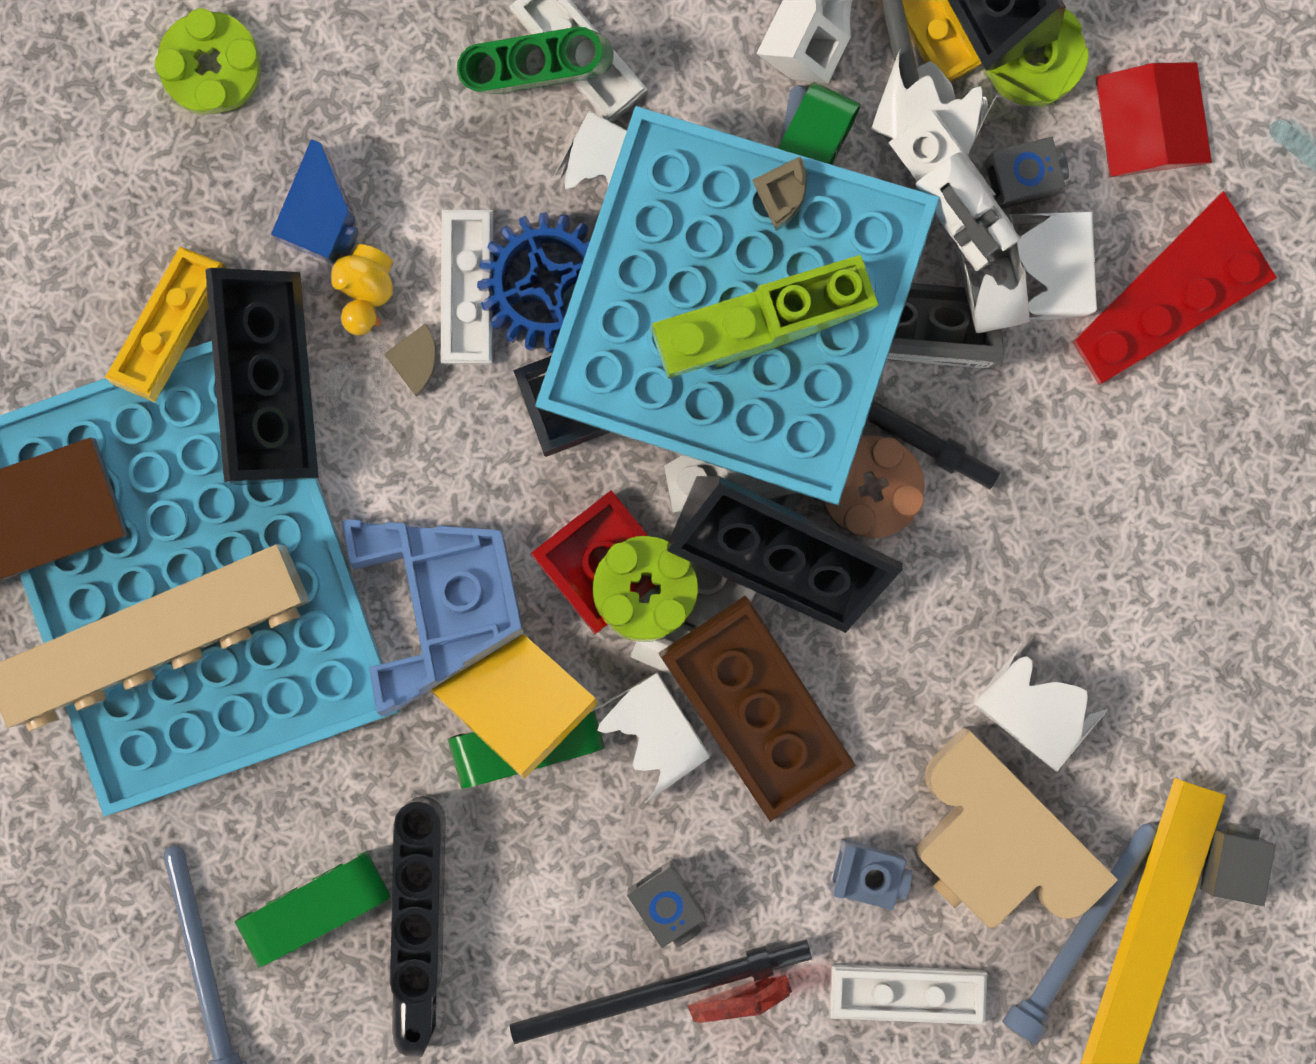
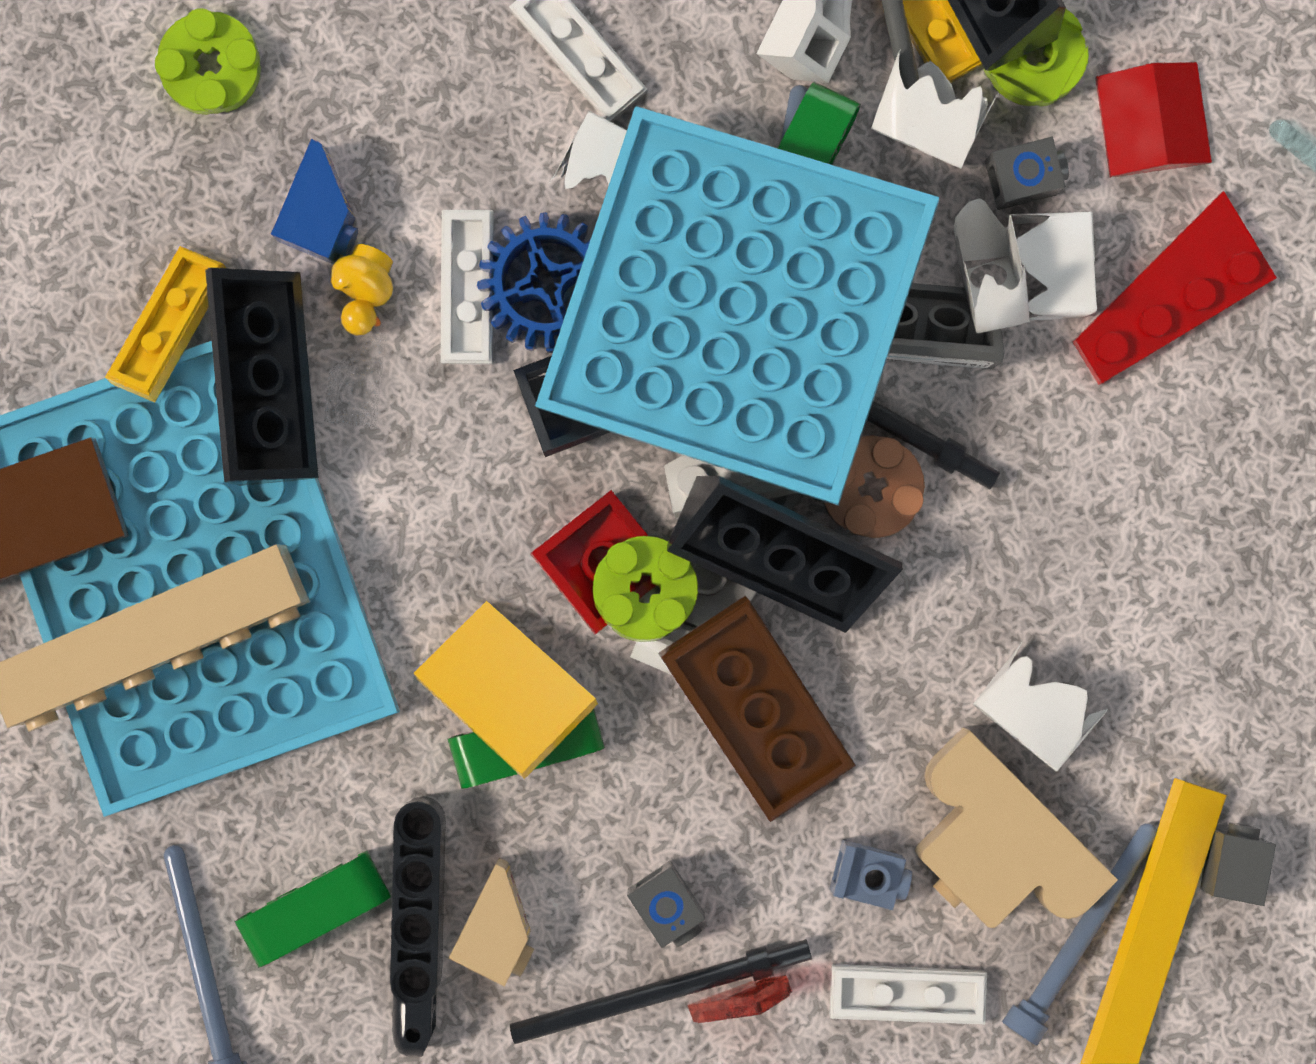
(415, 359): dark tan tile -> none
(458, 596): medium blue wing -> none
(496, 930): none -> tan slope
(511, 56): green beam -> none
(662, 730): white piece -> none
(765, 318): lime slope -> none
(782, 191): dark tan tile -> none
(965, 197): white plate -> none

